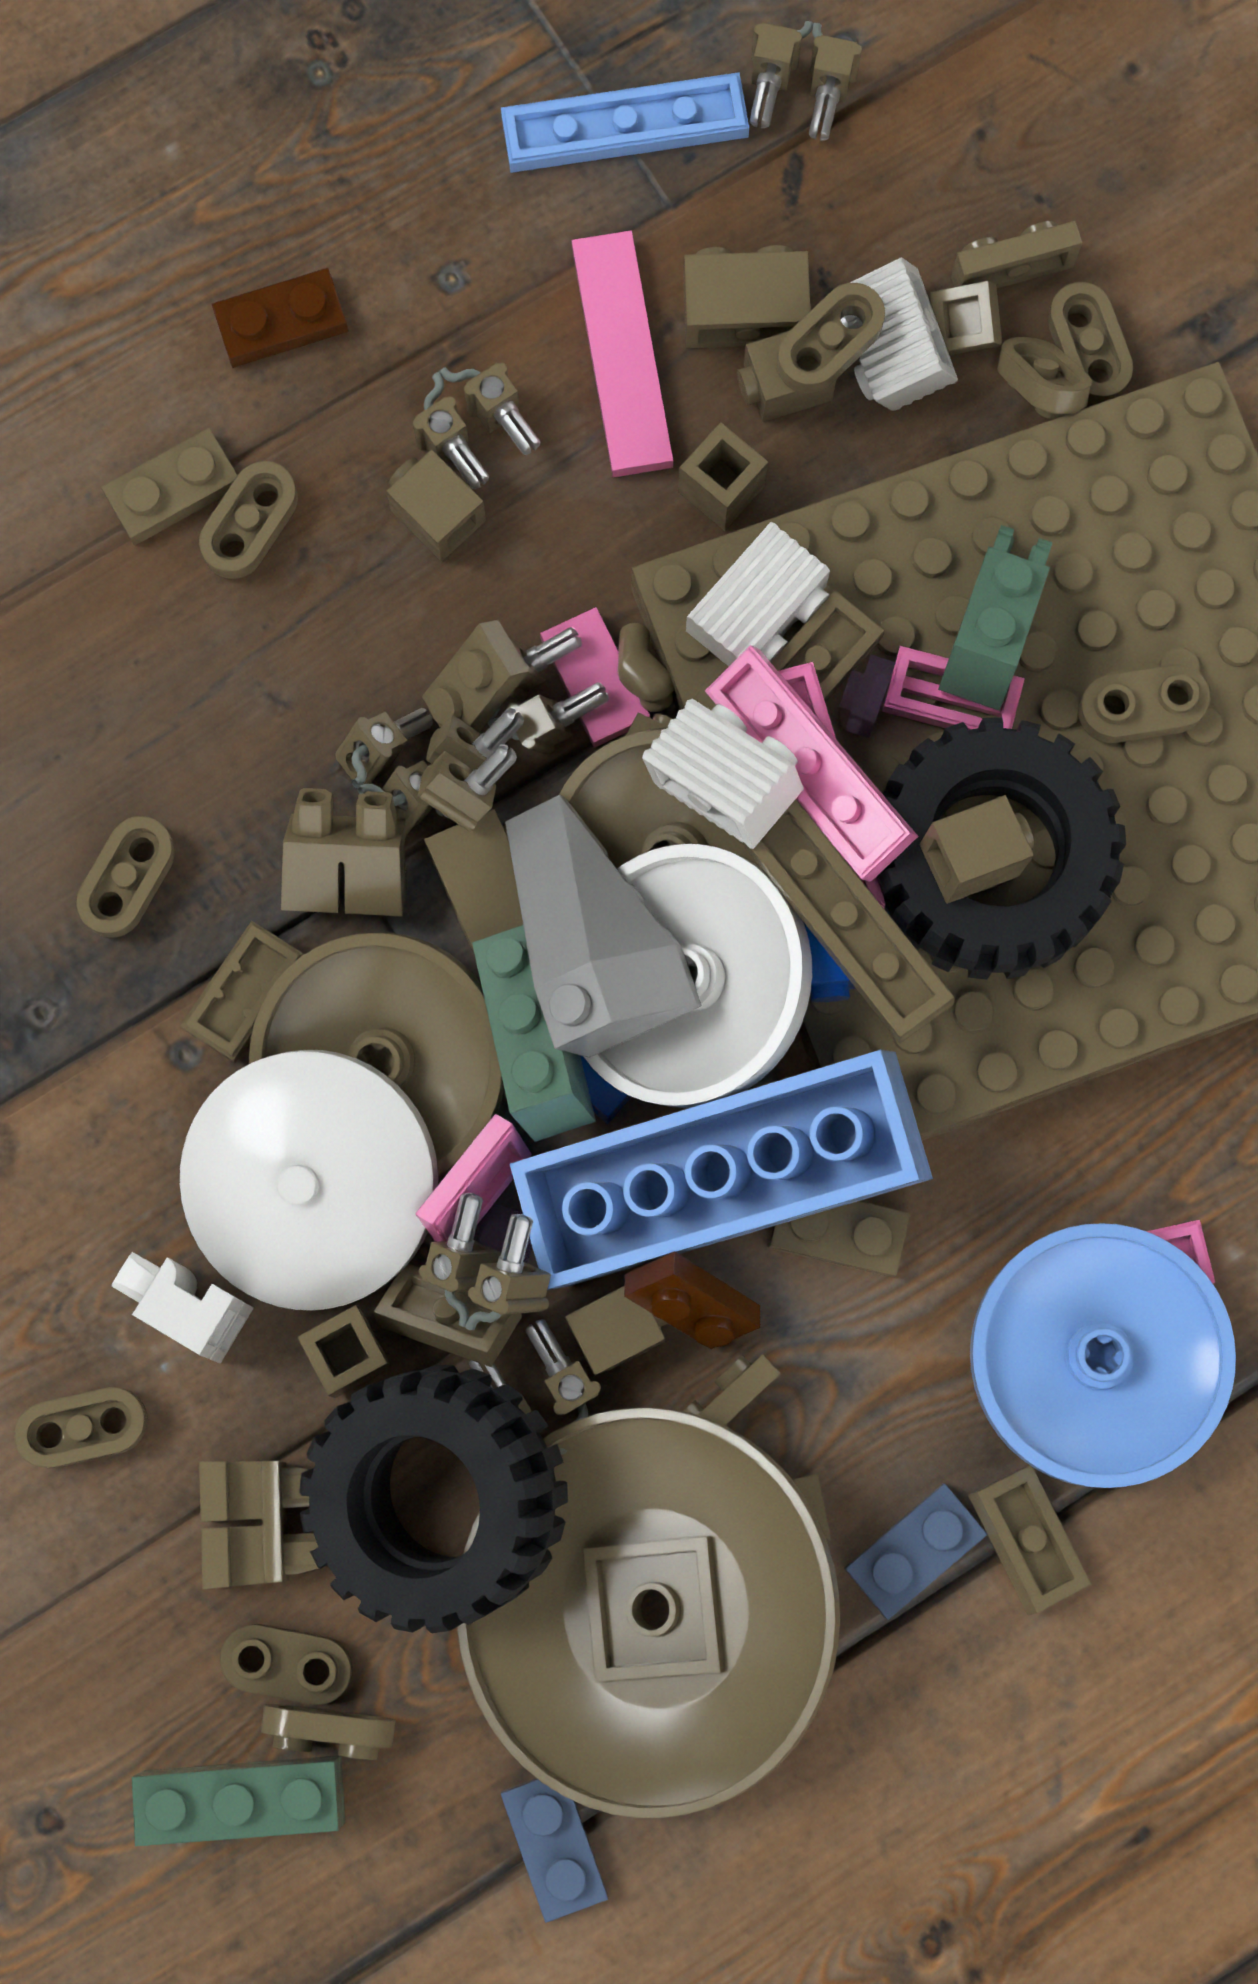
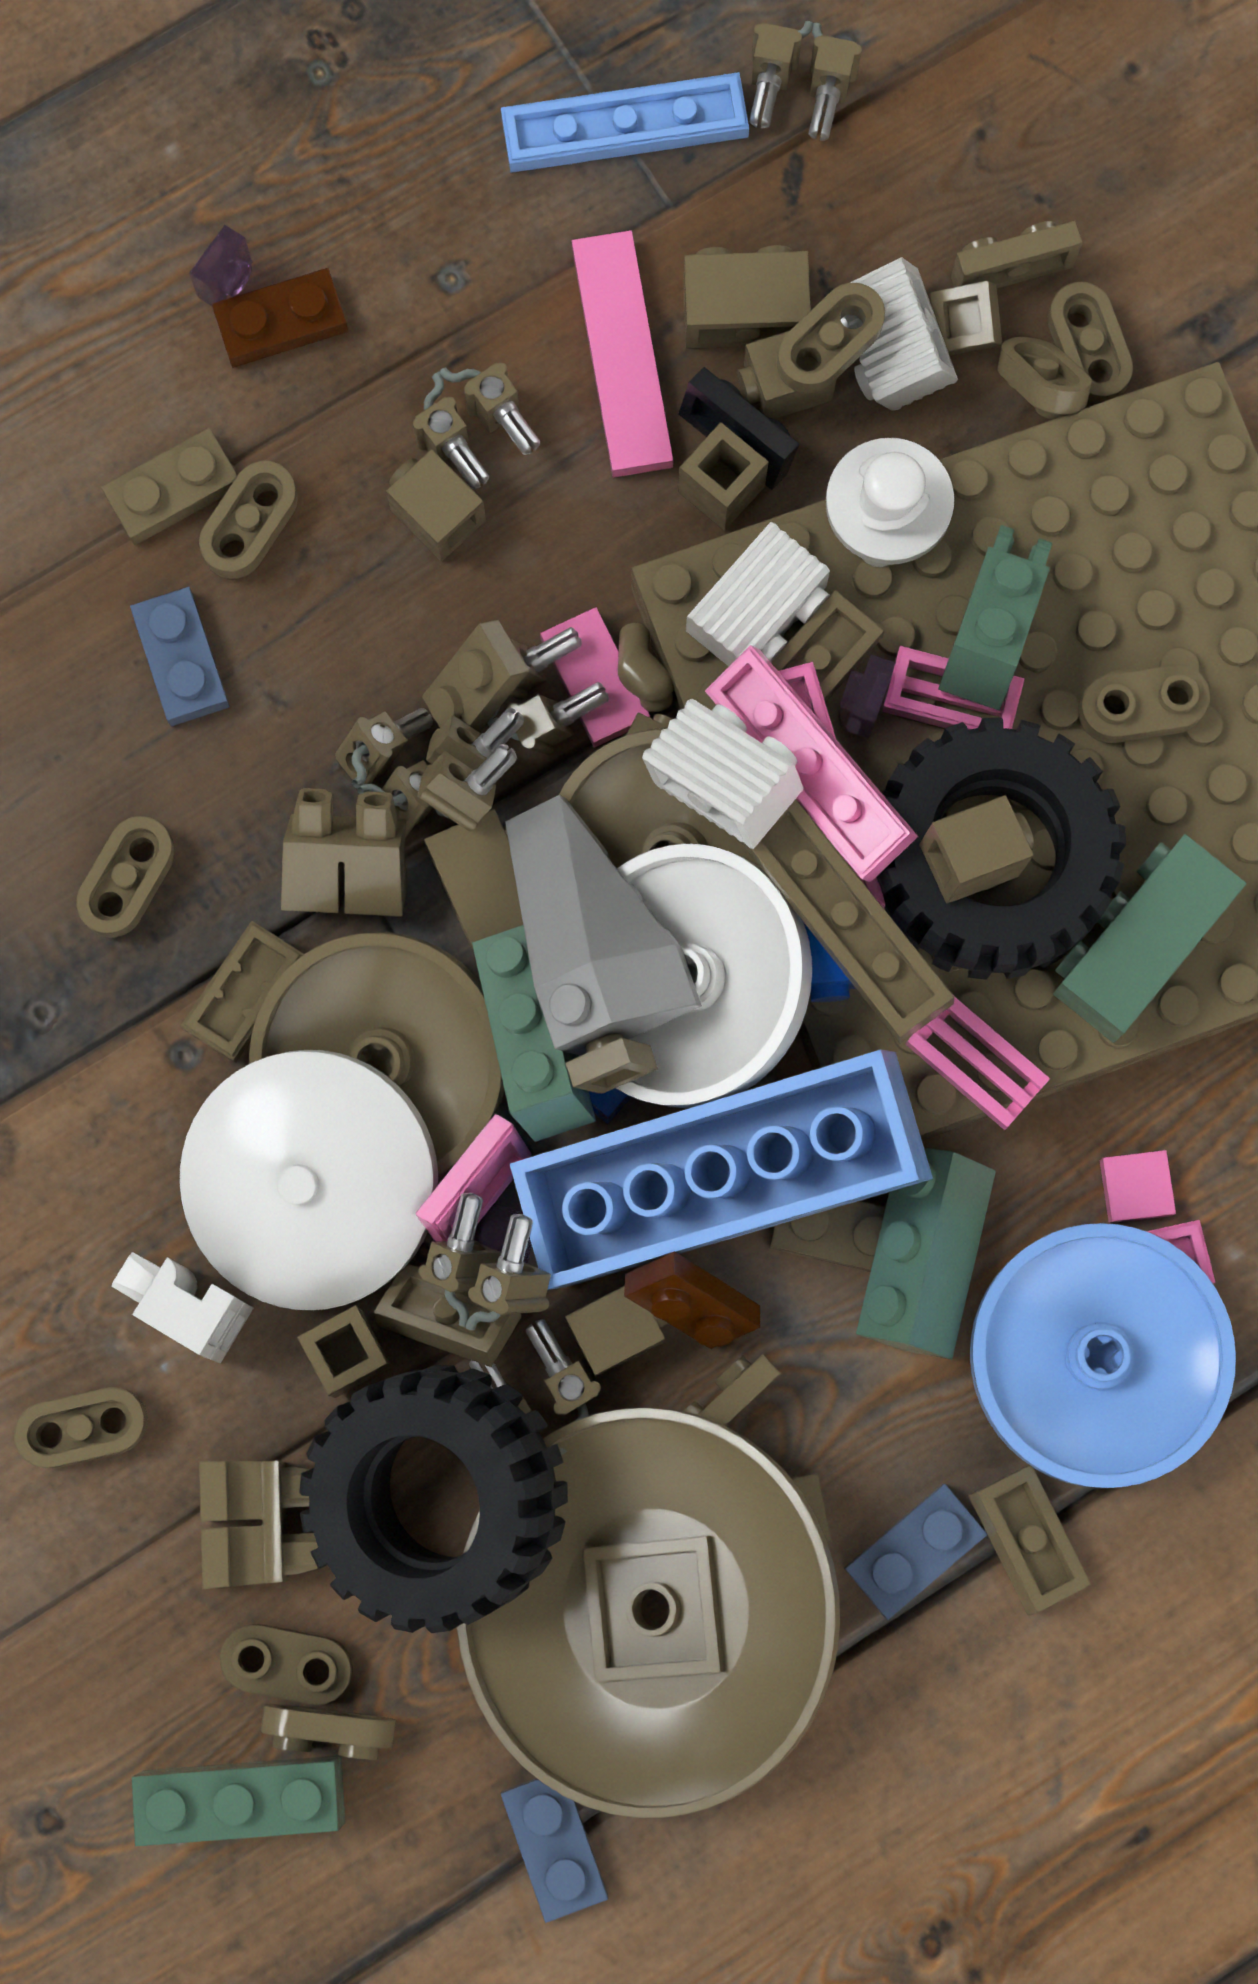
(179, 656): none -> sand blue plate
(222, 267): none -> clear purple plate
(610, 1063): none -> dark tan plate
(717, 400): none -> black plate
(889, 501): none -> white plate
(927, 1257): none -> sand green brick
(995, 1043): none -> bright pink tile
(1137, 1186): none -> bright pink tile
(1146, 936): none -> sand green brick

